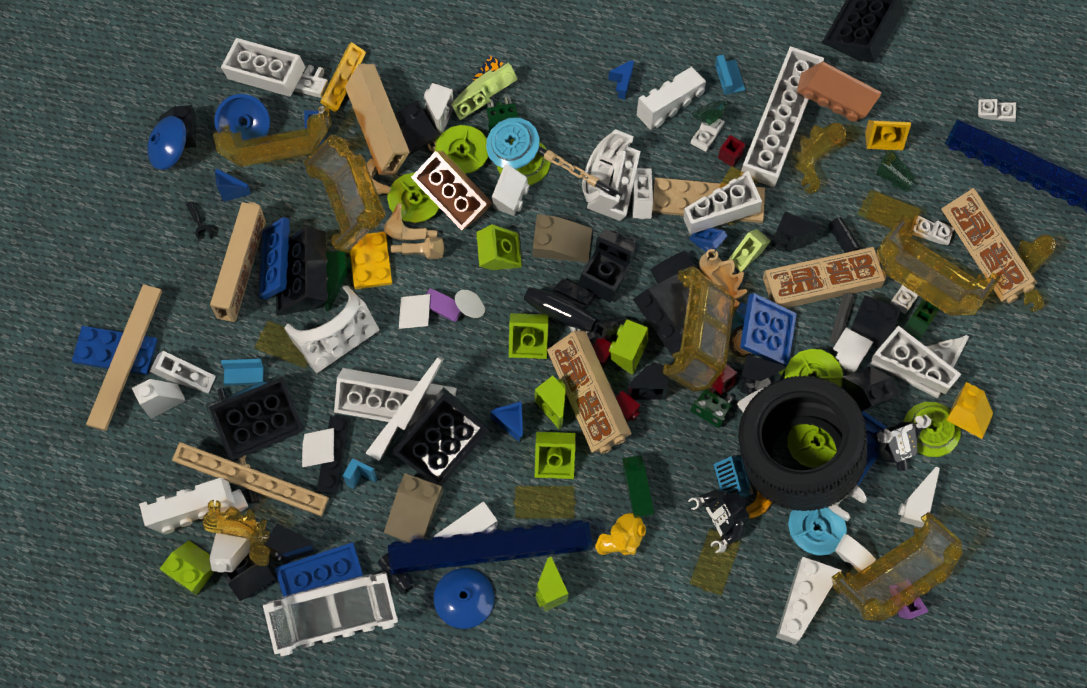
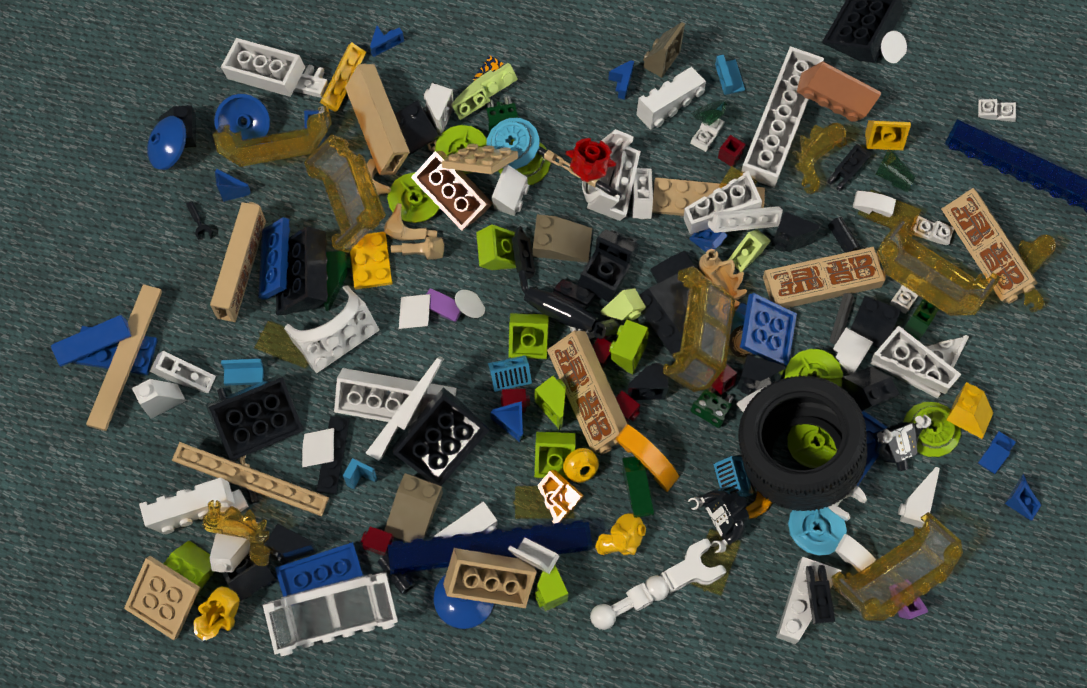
(91, 340): none -> blue slope
(162, 597): none -> tan plate
(217, 613): none -> yellow head
(377, 540): none -> dark red brick
(381, 43): none -> blue slope
(480, 159): none -> tan plate
(489, 578): none -> tan brick
(510, 373): none -> dark azure panel
(512, 396): none -> dark red brick
(523, 258): none -> black plate
(535, 555): none -> white panel
(558, 495): none -> slope
(576, 461): none -> yellow piece
(590, 159): none -> red brick
(625, 305): none -> yellowish green slope
(649, 456): none -> light orange slope
(658, 587): none -> white piece
(664, 50): none -> dark tan slope
(745, 219): none -> white hinge
(820, 596): none -> black hinge
(850, 166): none -> black hinge
(875, 202): none -> white slope
(893, 46): none -> white sticker
(997, 452): none -> blue slope
(1023, 499): none -> blue slope

